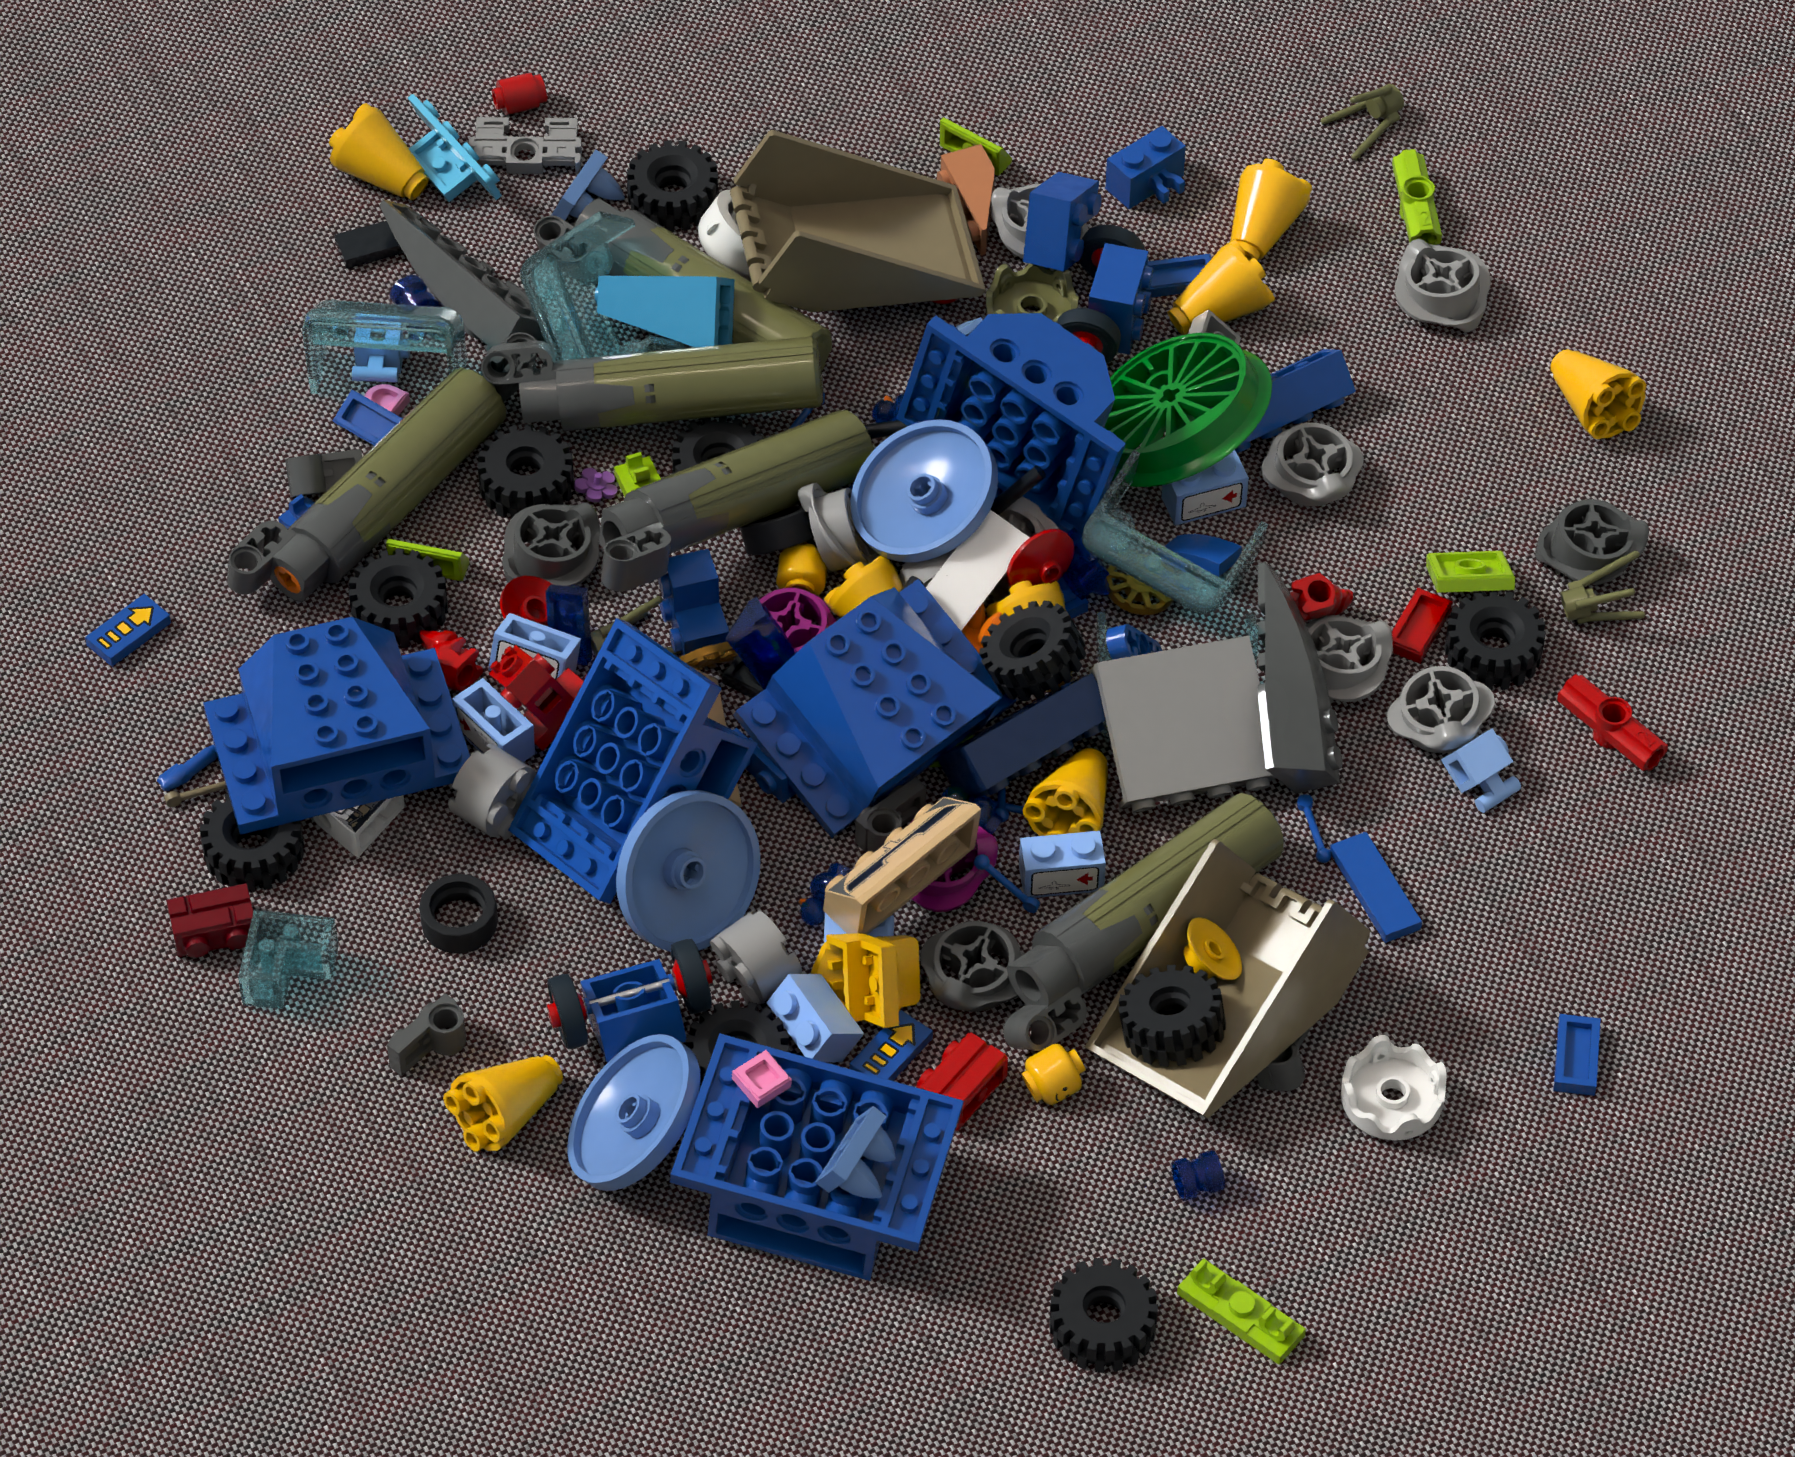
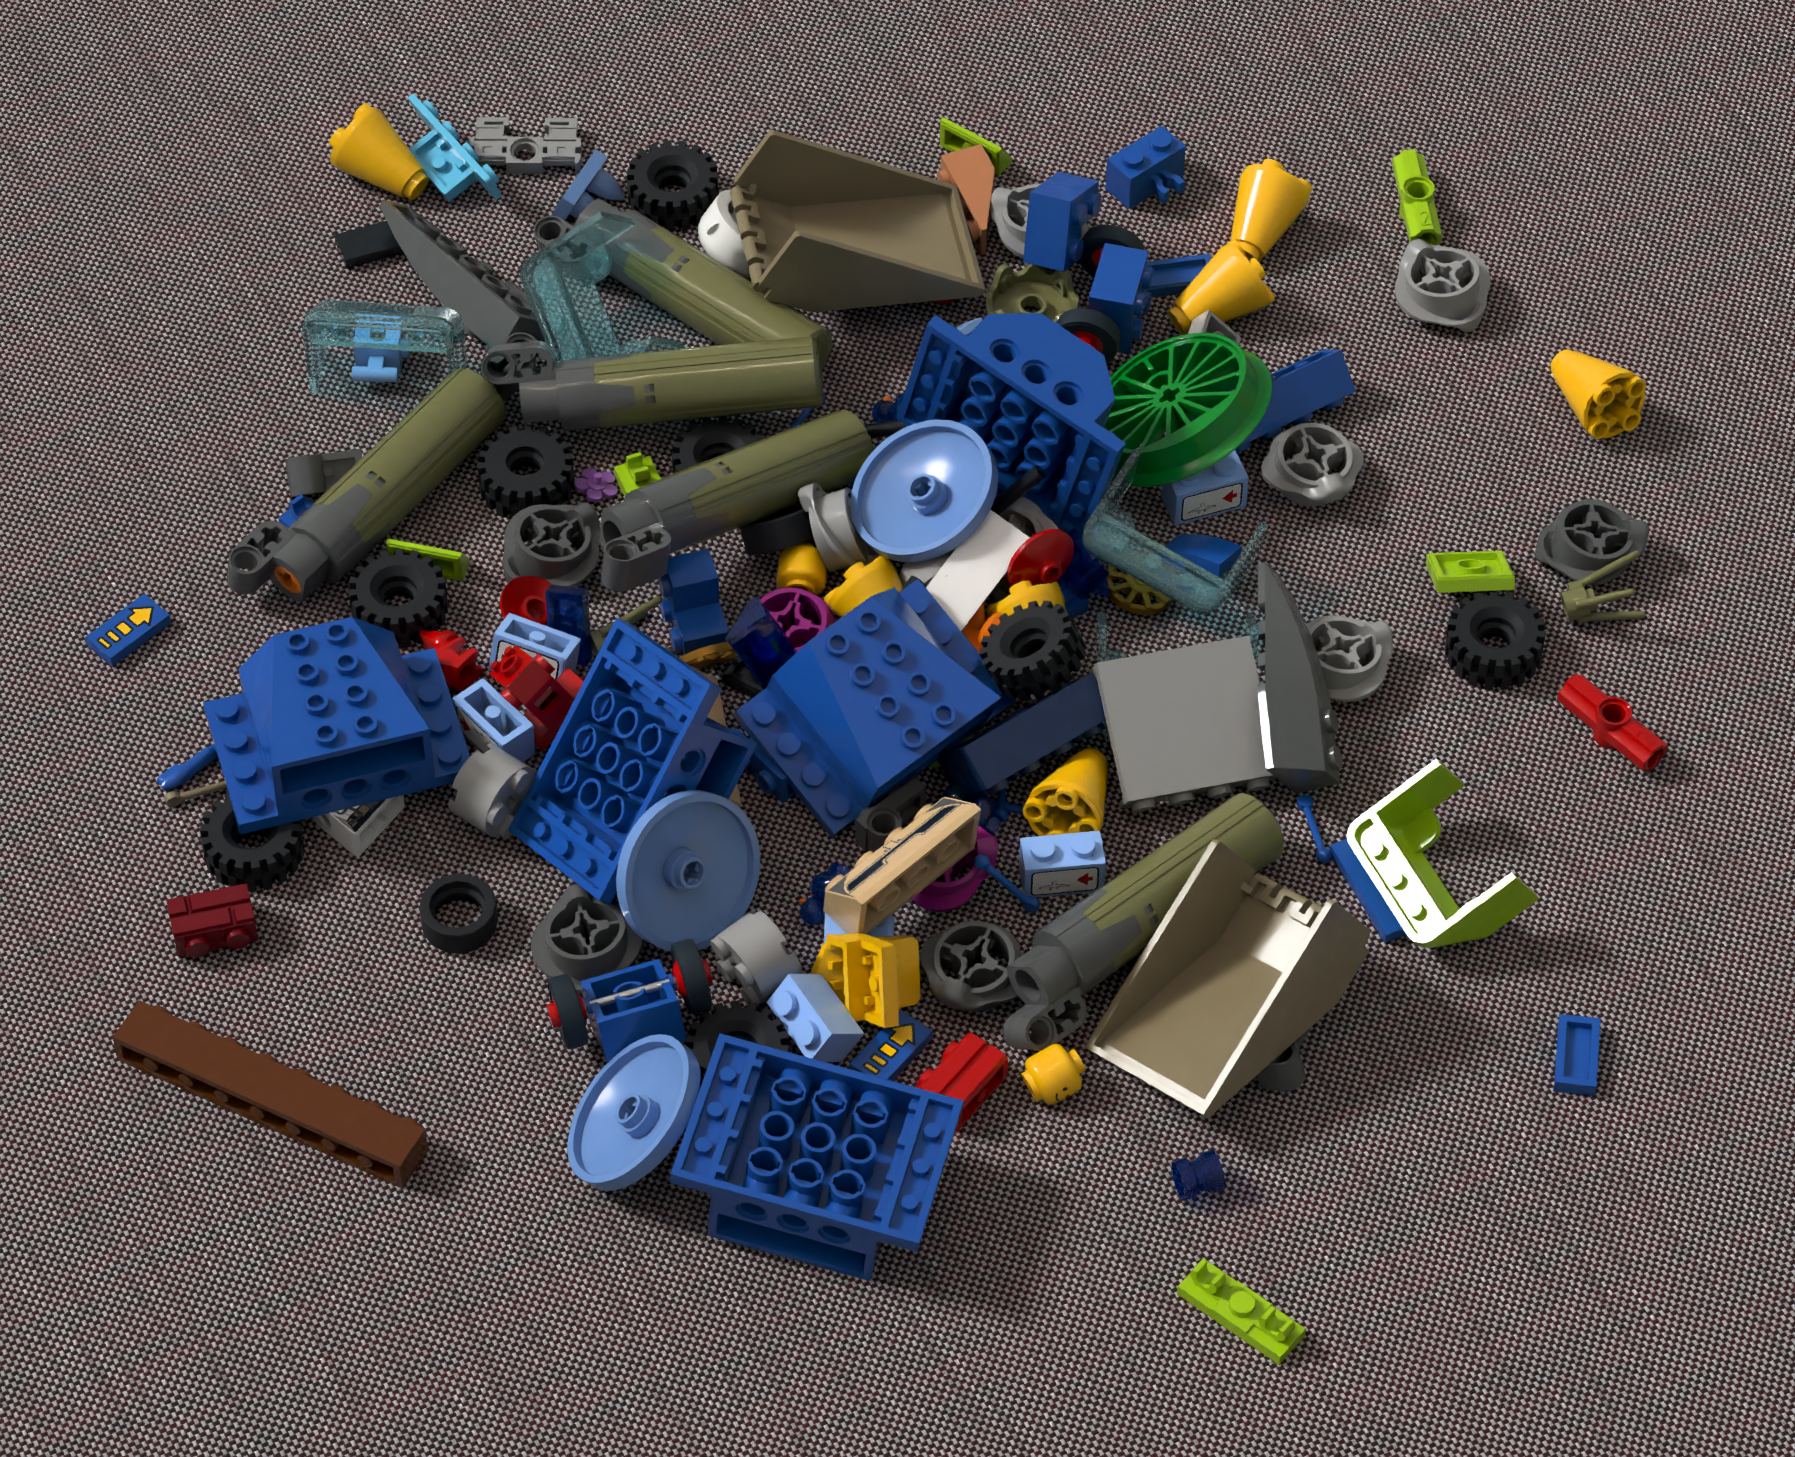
(271, 1093): none -> reddish brown brick
(284, 947): clear light blue brick -> none
(365, 418): blue tile -> none
(389, 397): bright pink tile -> none
(412, 291): clear blue wheel -> none
(426, 1034): dark grey plate -> none
(501, 1099): yellow cone -> none
(519, 93): red brick -> none
(560, 938): none -> dark grey piece
(675, 307): dark azure slope -> none
(761, 1079): bright pink tile -> none
(847, 1169): medium blue tile -> none
(1098, 1341): black tyre -> none
(1128, 641): blue beam -> none
(1174, 1035): black tyre -> none
(1211, 950): yellow piece -> none
(1319, 597): red animal -> none
(1380, 103): olive plant -> none
(1391, 847): none -> lime windscreen
(1401, 1068): white plate -> none
(1417, 717): light grey piece -> none
(1420, 624): red tile -> none
(1478, 764): light blue brick -> none

